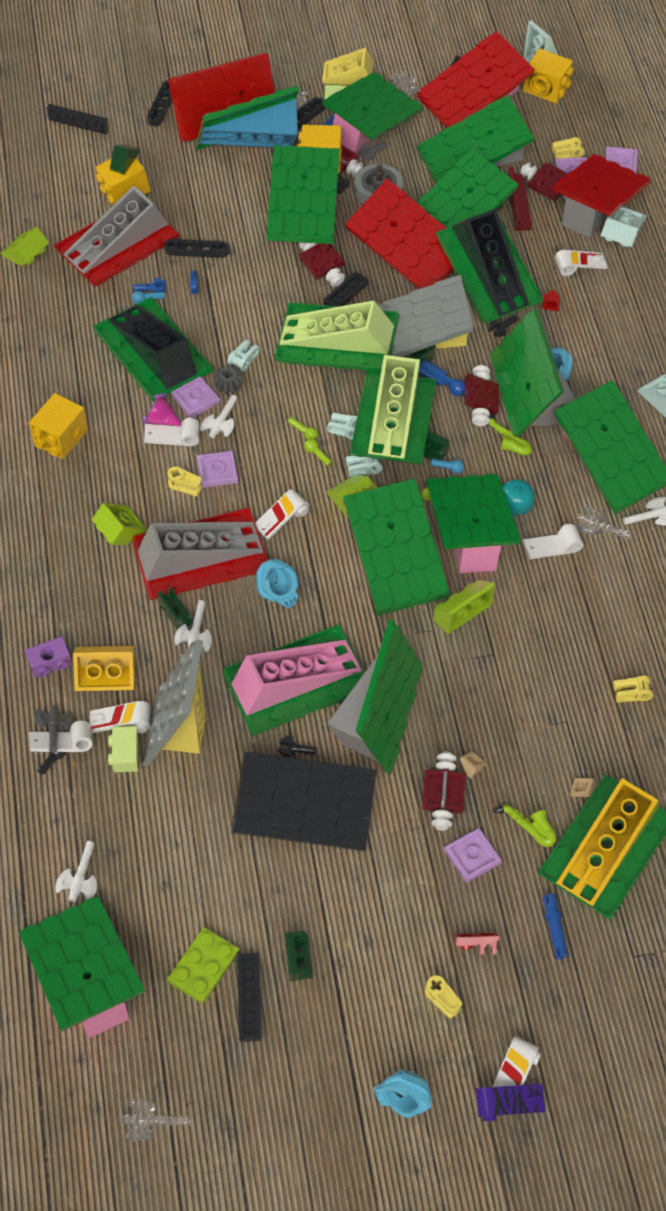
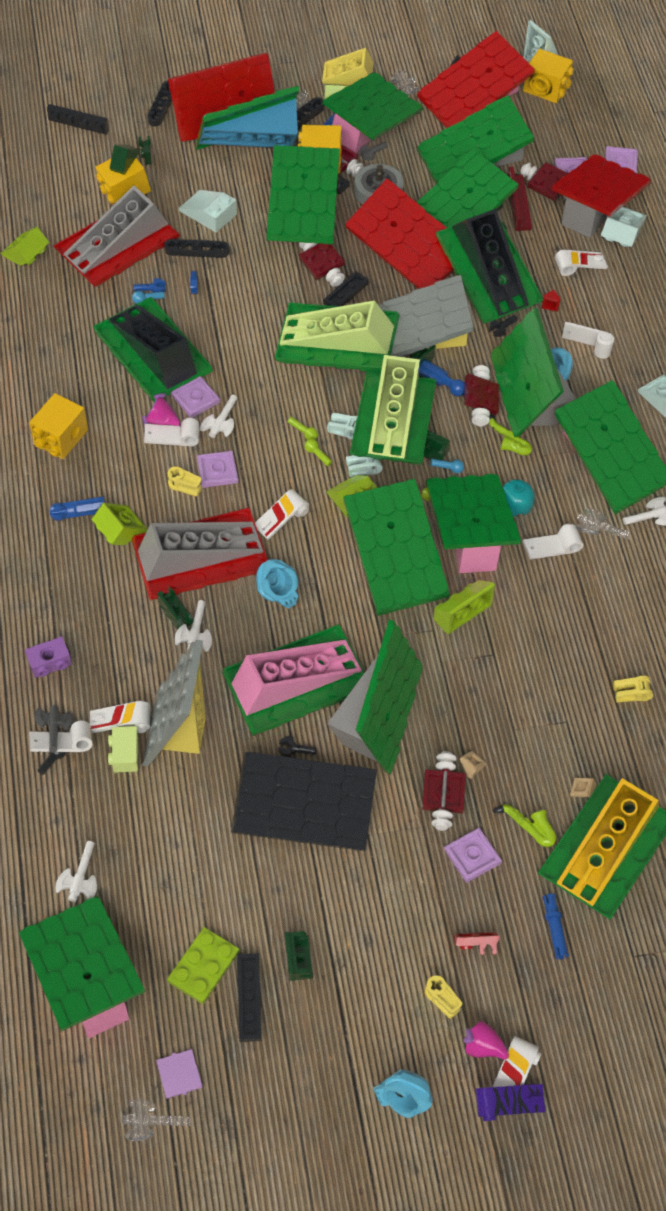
(77, 508): none -> blue piece
(104, 668): yellow slope -> none
(145, 150): none -> dark green plate
(179, 1073): none -> lavender piece
(210, 209): none -> light aqua slope
(228, 379): dark grey gear -> none
(242, 356): light aqua piece -> none
(484, 1042): none -> dark pink hat
(568, 148): light yellow piece -> none
(600, 339): none -> white door

